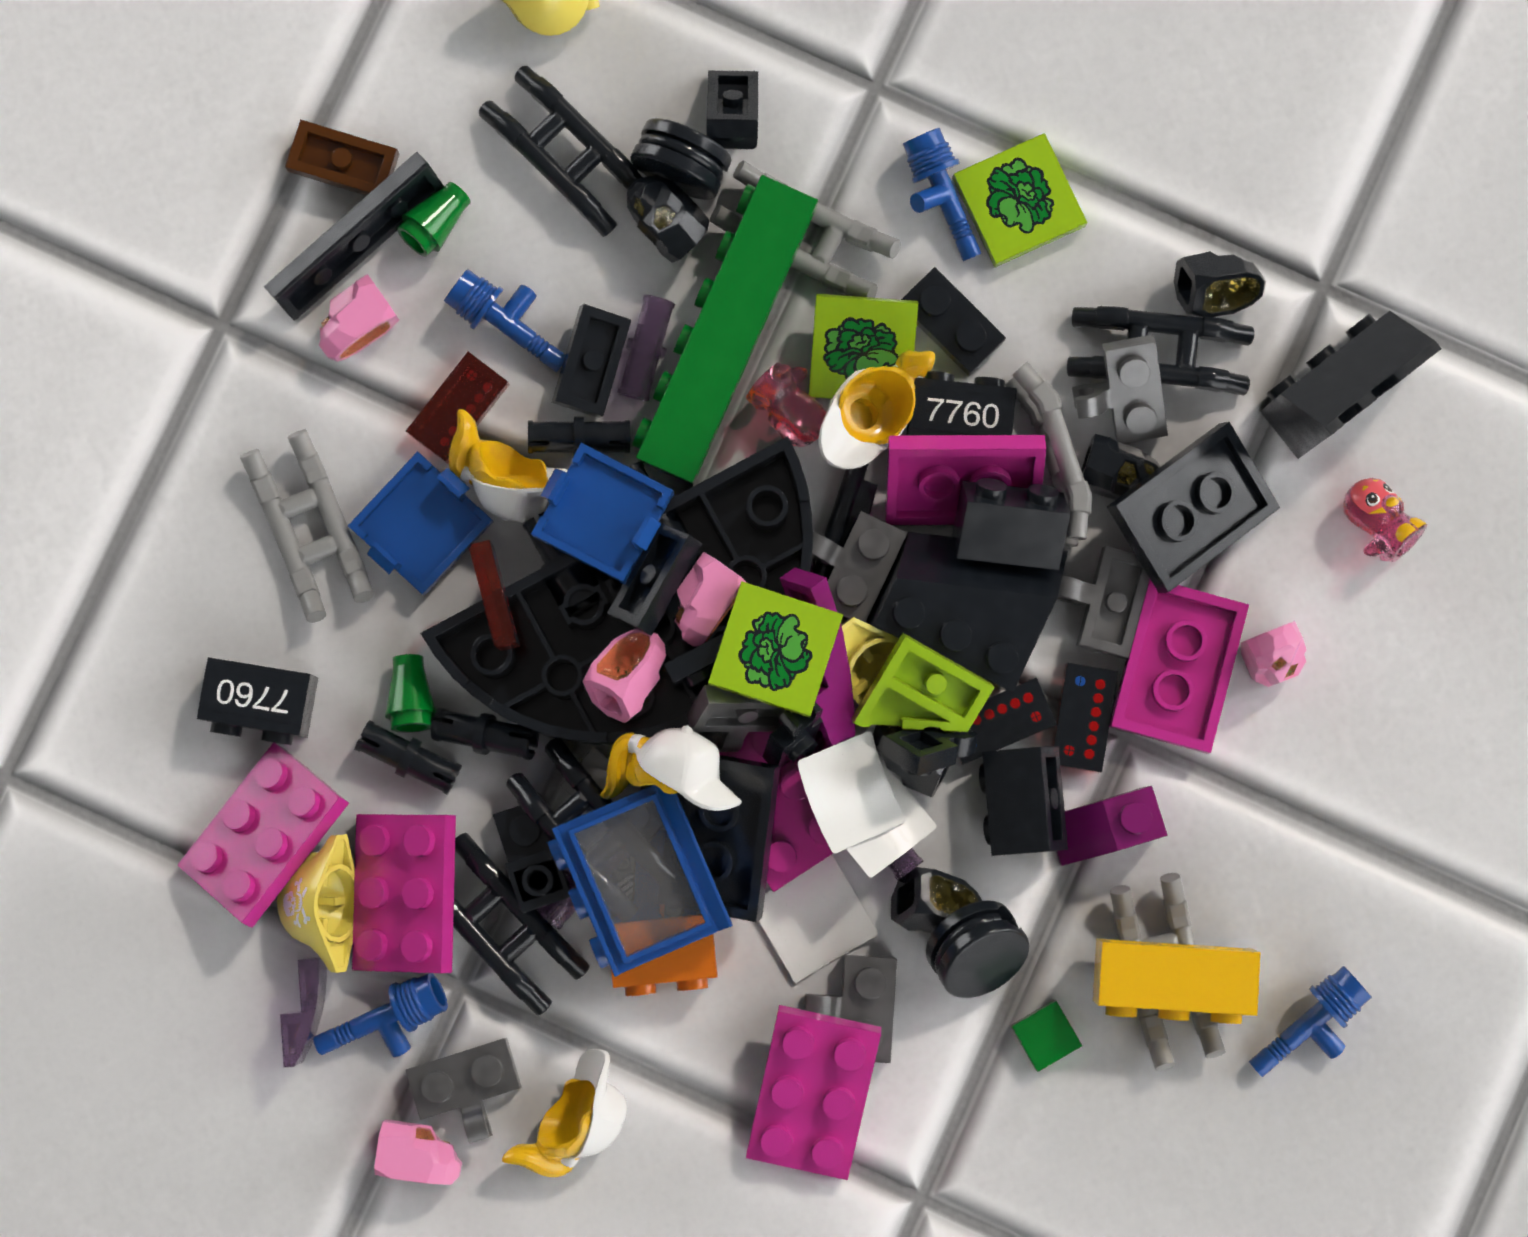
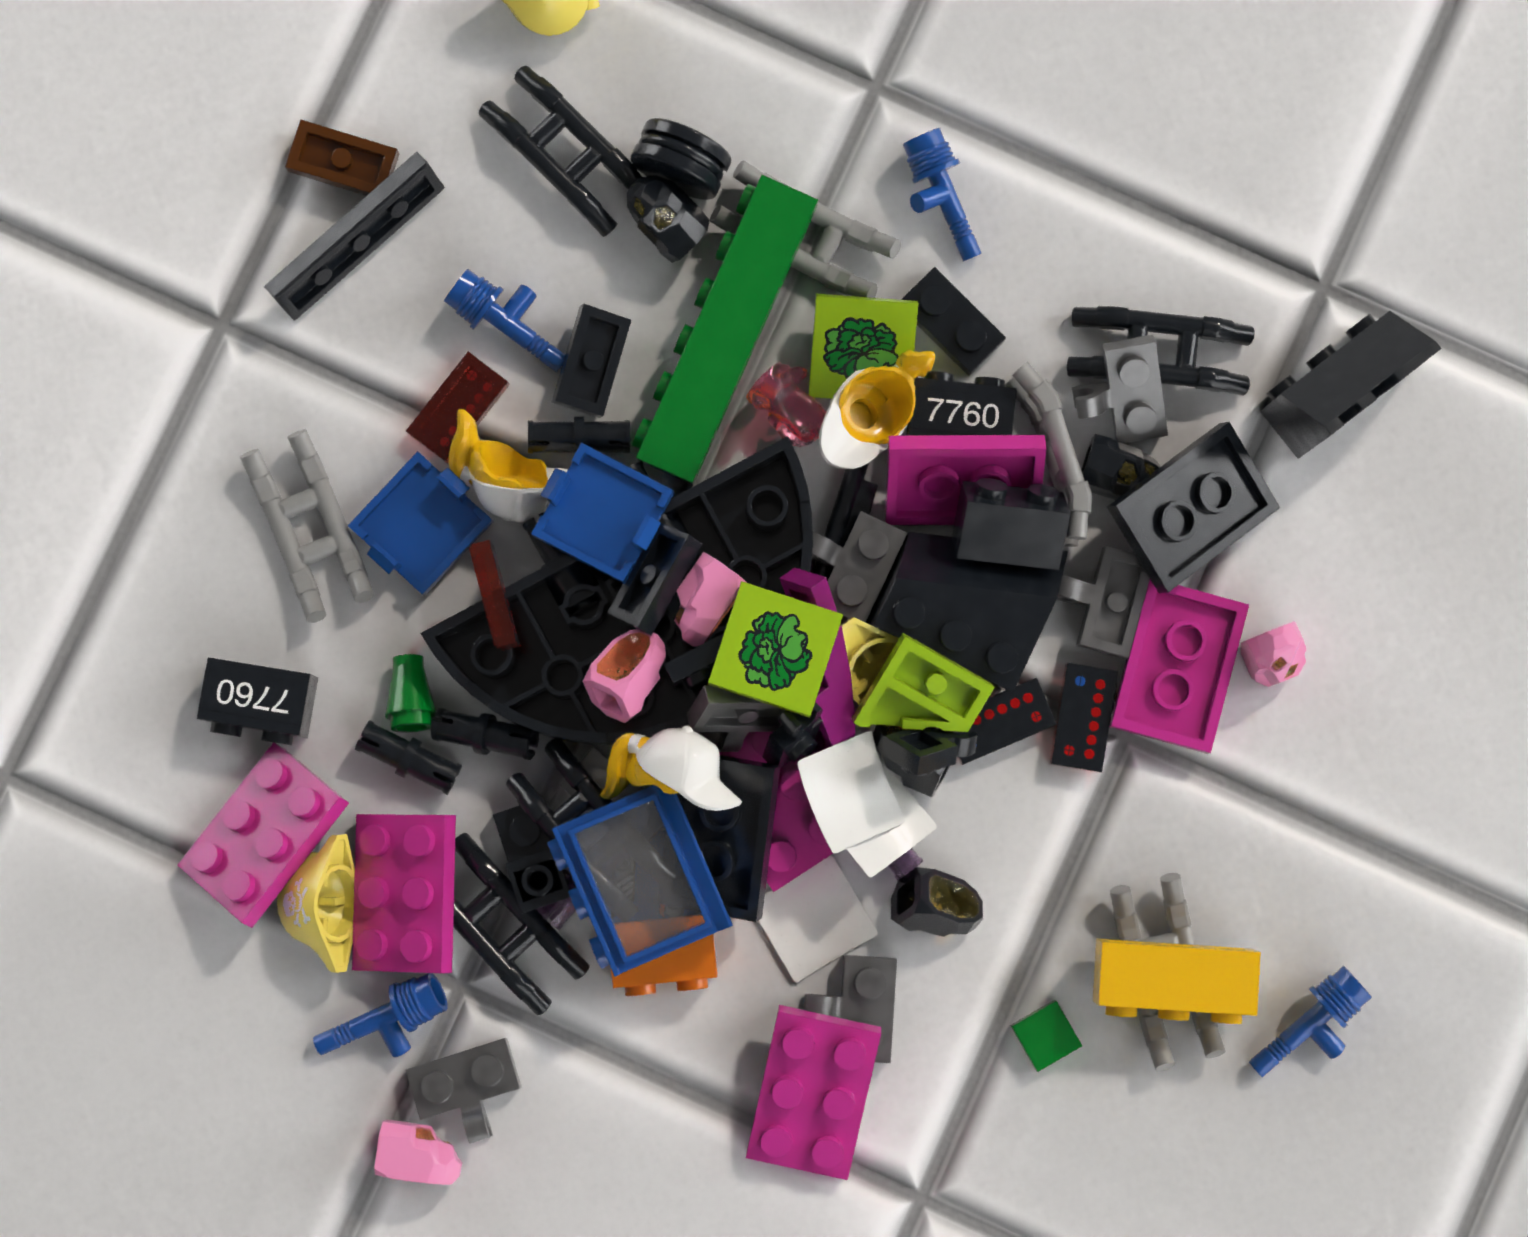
(301, 1026): clear purple slope -> none
(355, 320): bright pink rock -> none
(432, 220): green cone -> none
(578, 1124): hair -> none
(646, 348): clear purple pin -> none
(733, 108): black slope -> none
(977, 949): black head -> none
(1019, 200): lime tile -> none
(1023, 800): black brick -> none
(1112, 825): magenta slope -> none
(1217, 284): black rock -> none
(1380, 512): clear pink animal -> none

